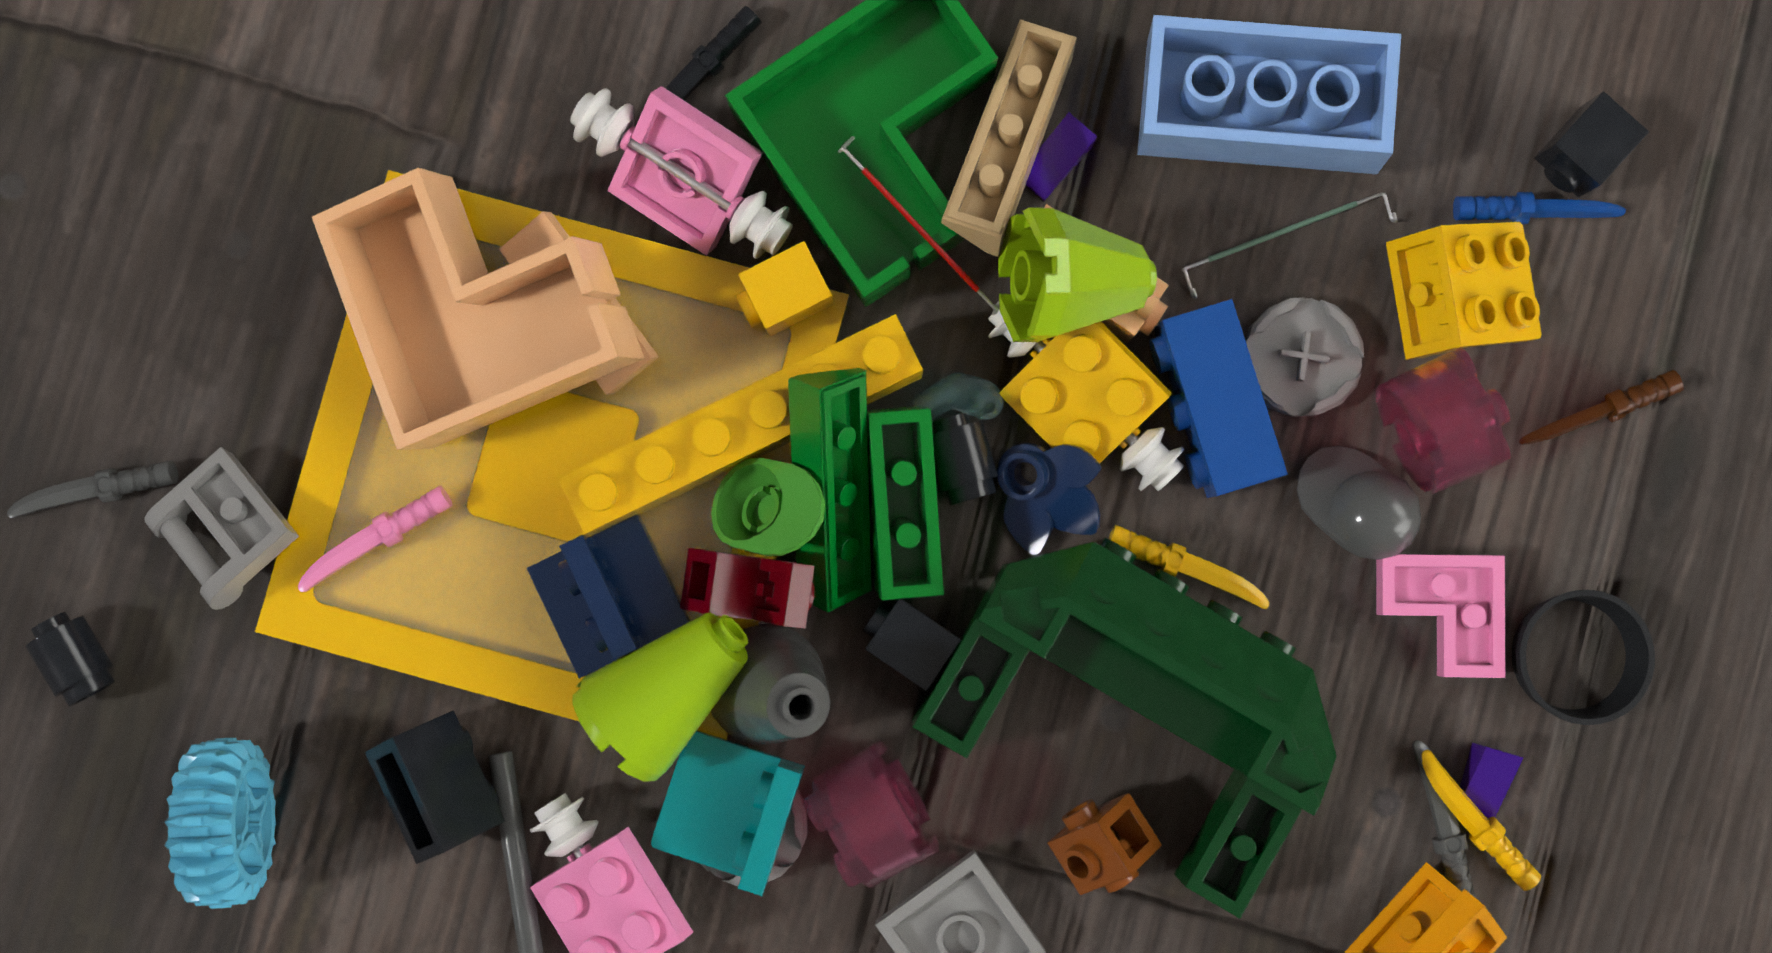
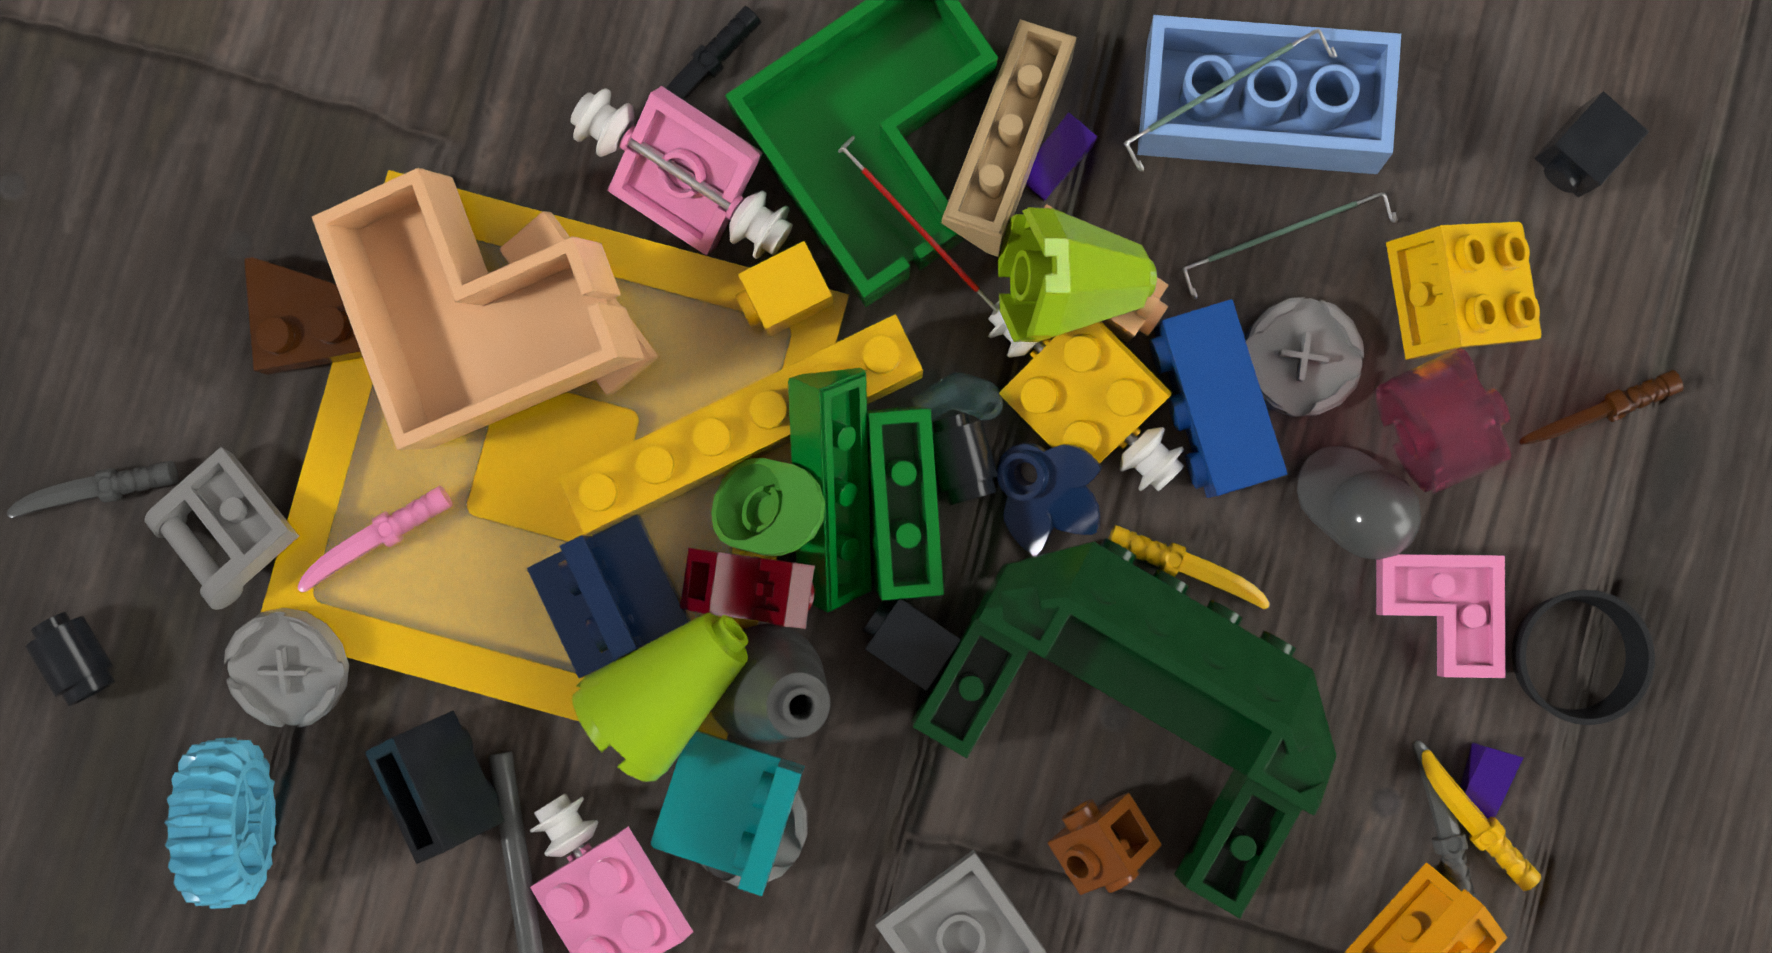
(286, 667): none -> light grey tile
(295, 320): none -> reddish brown wing
(870, 817): clear pink brick -> none
(1332, 53): none -> sand green piece
(1525, 206): blue piece -> none

